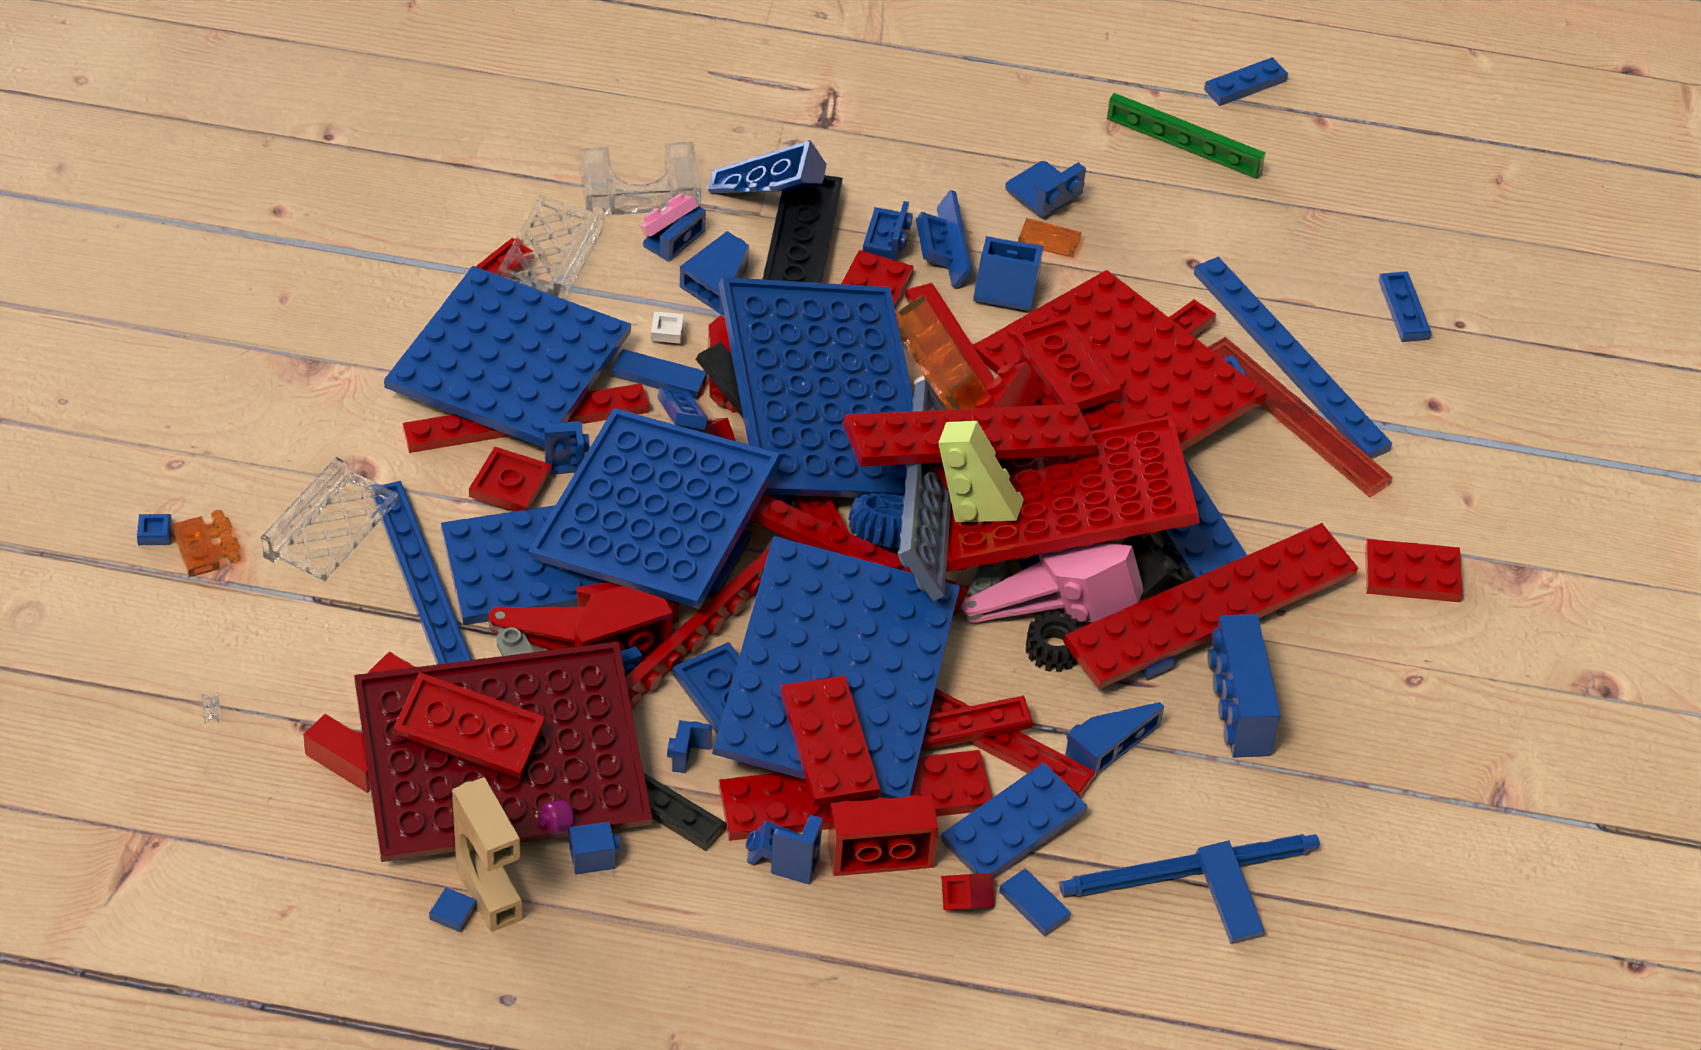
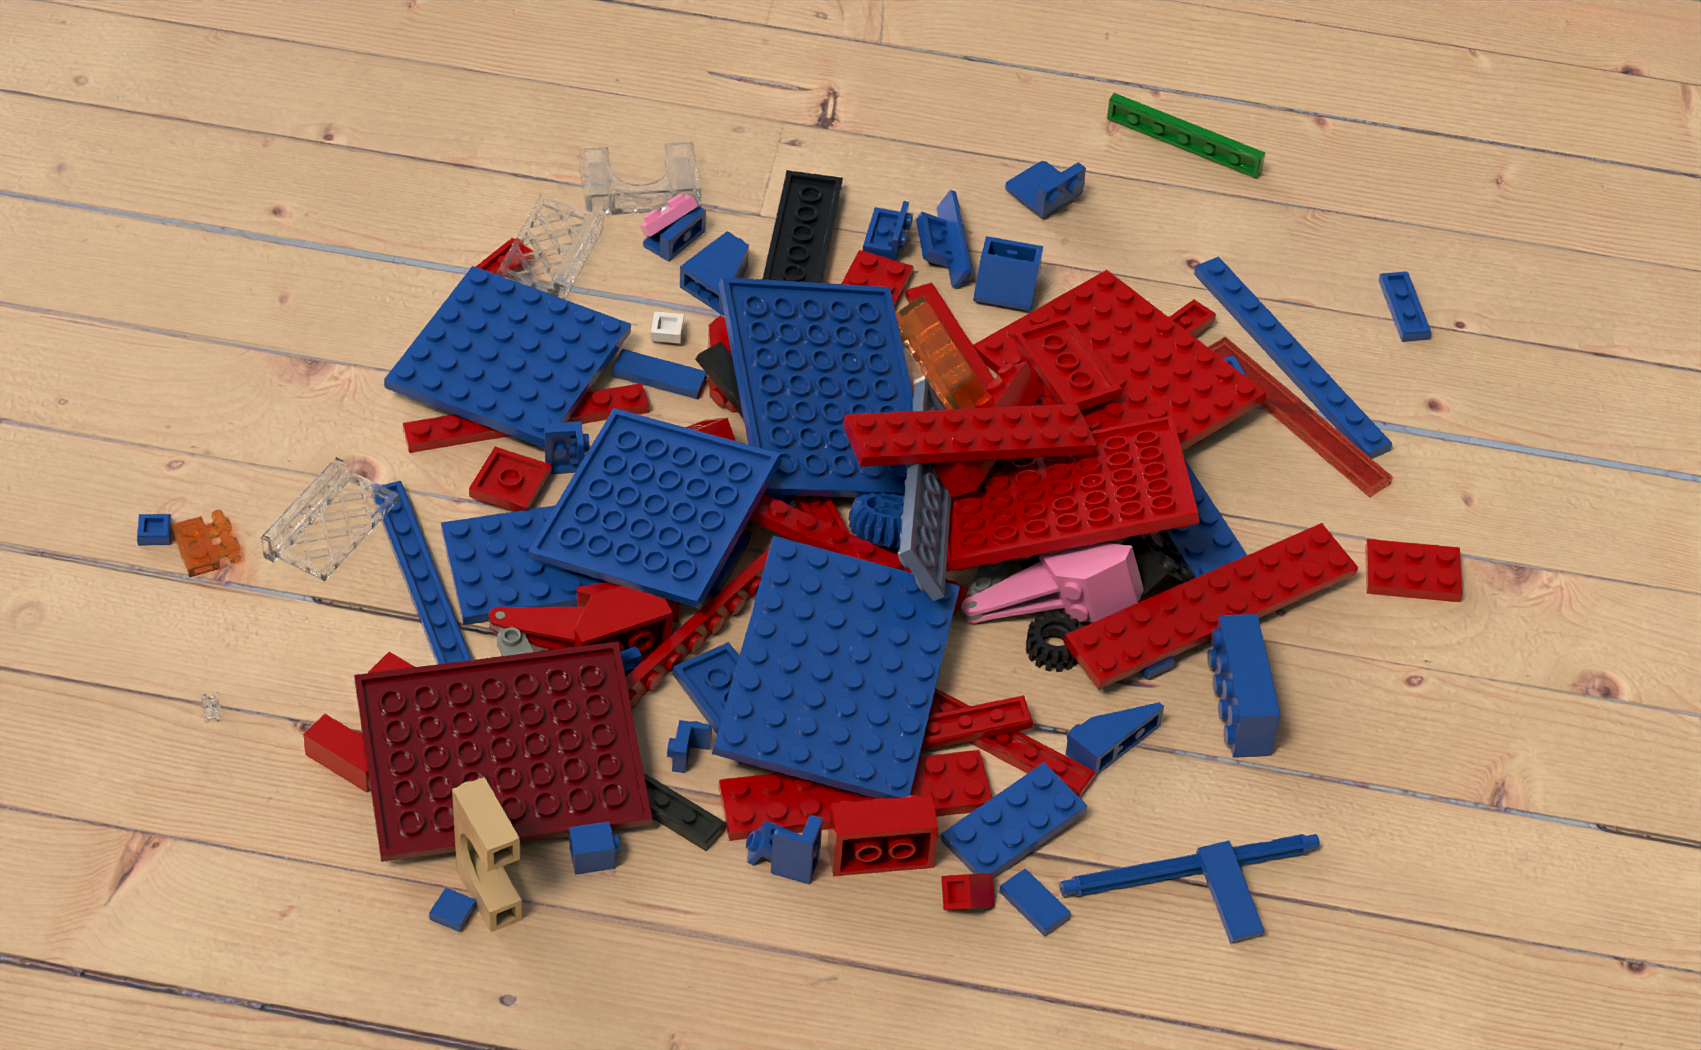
(469, 725): red plate -> none
(556, 817): magenta piece -> none
(682, 408): blue plate -> none
(780, 170): blue wedge -> none
(829, 740): red plate -> none
(974, 477): yellowish green wedge -> none
(1052, 237): clear orange tile -> none
(1246, 81): blue plate -> none

